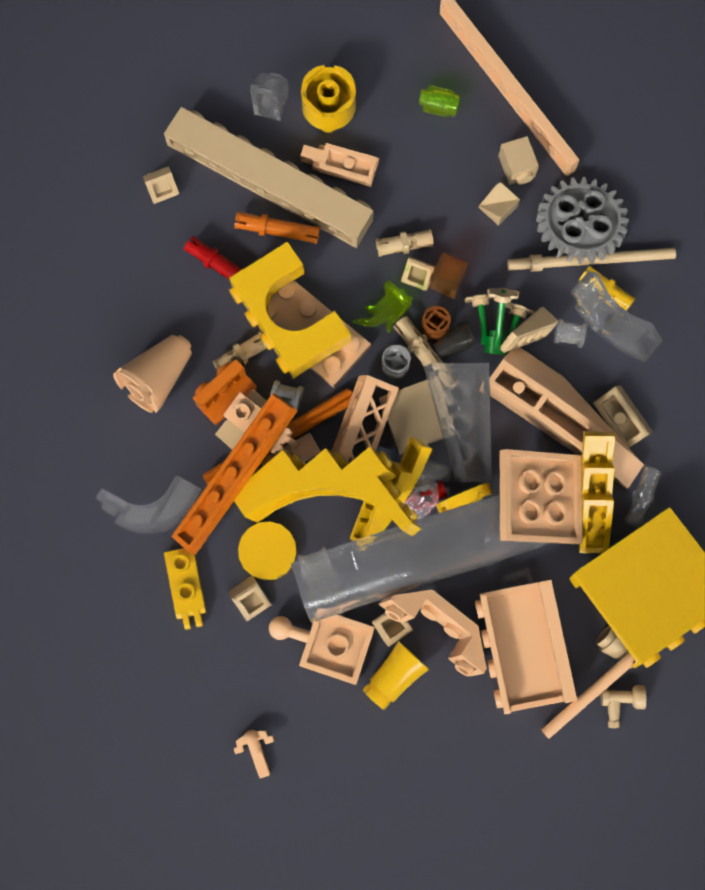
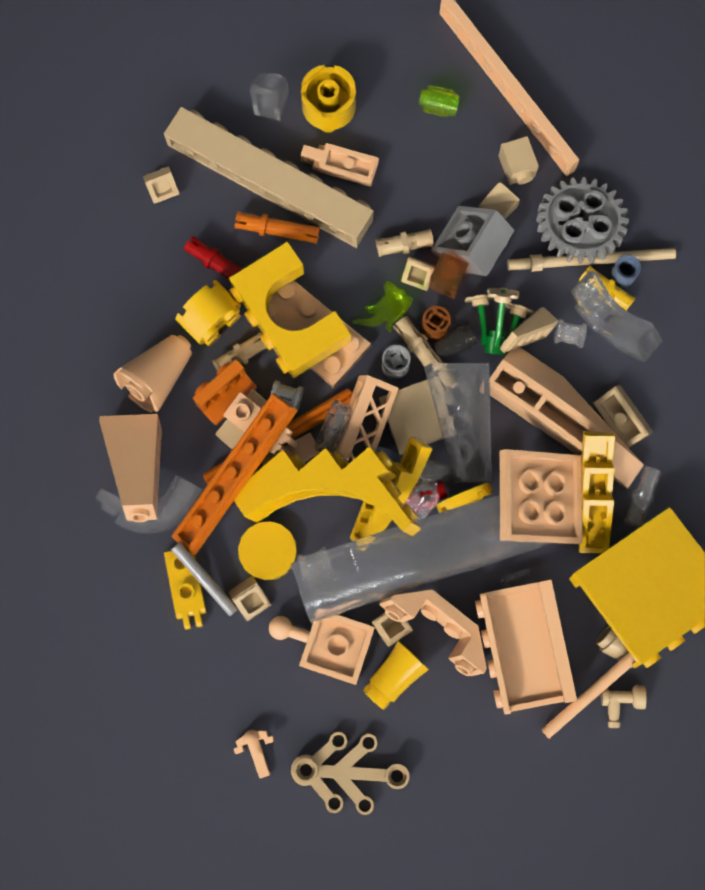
(135, 455): none -> light nougat slope
(204, 579): none -> light grey bar
(208, 313): none -> yellow brick
(333, 426): none -> clear beam
(344, 773): none -> tan plant
(475, 238): none -> light grey slope
(629, 262): none -> sand blue beam

